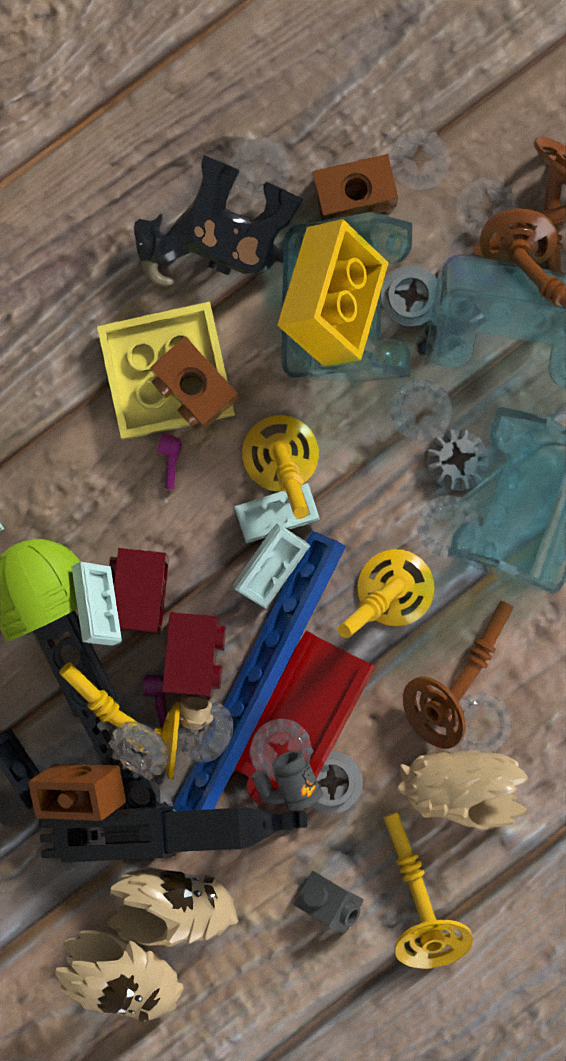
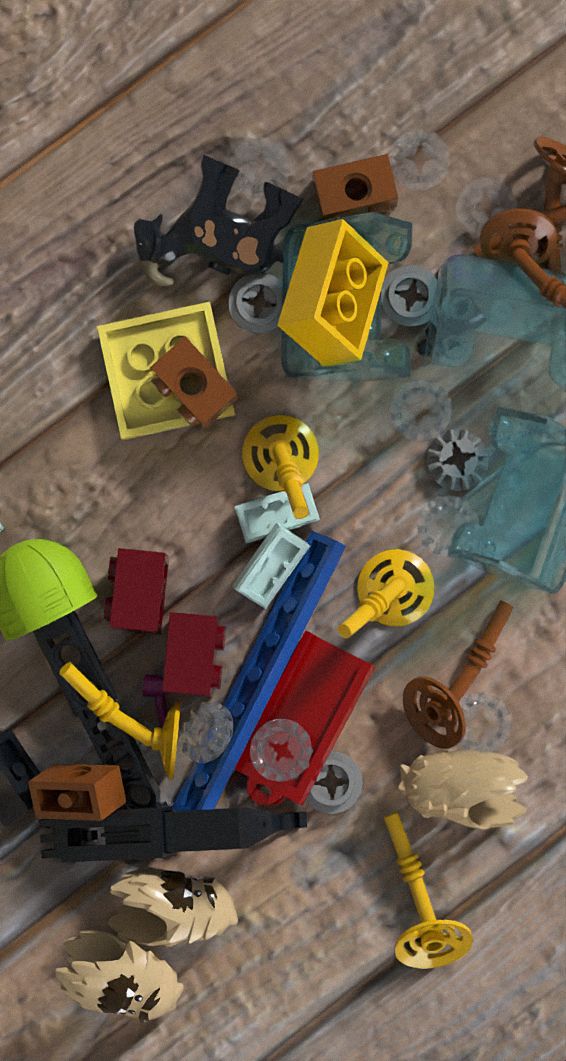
(96, 603): light aqua plate -> none
(143, 740): clear gear -> none
(171, 447): magenta hand -> none
(195, 712): tan plate -> none
(246, 290): none -> light grey gear
(295, 781): dark grey piece -> none
(329, 902): dark grey bracket -> none

